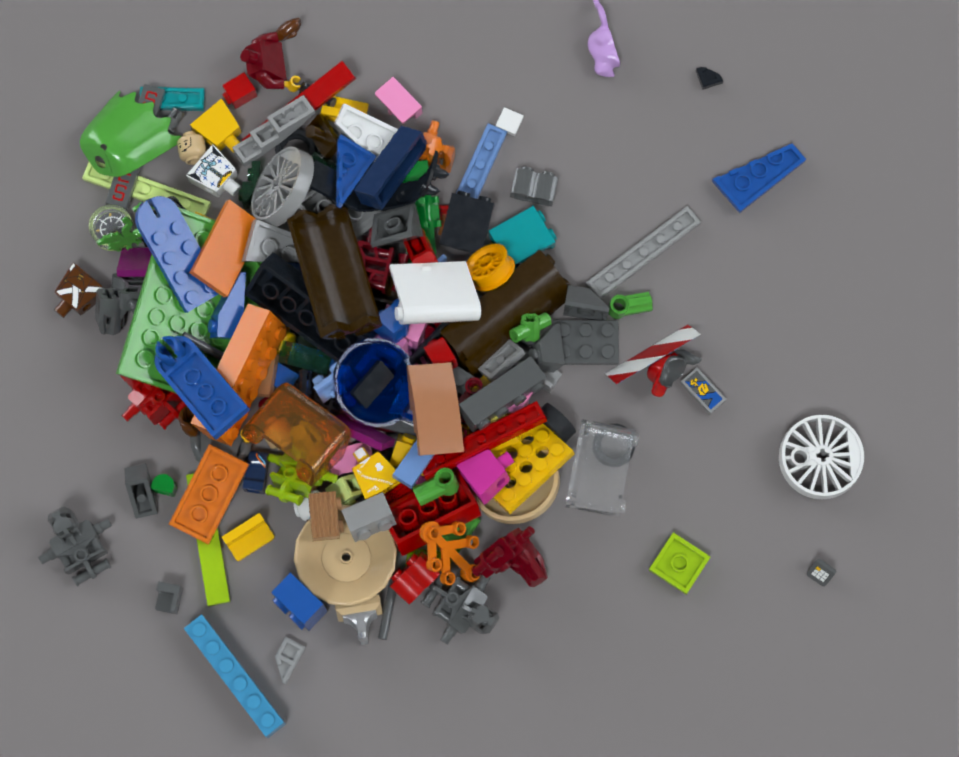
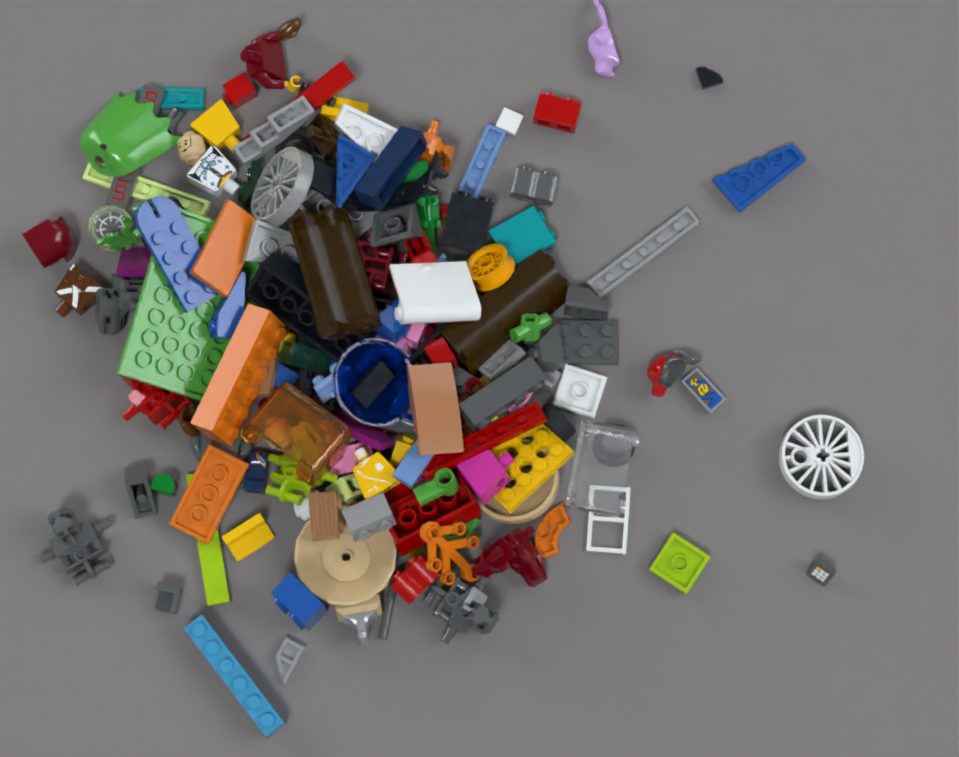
(52, 241): none -> dark red brick
(199, 385): blue plate -> none
(204, 346): dark grey bar -> none
(398, 101): bright pink panel -> none
(549, 531): none -> orange tile
(557, 112): none -> red brick
(579, 391): none -> white tile
(610, 519): none -> white window
(632, 304): bright green piece -> none
(652, 354): sticker -> none

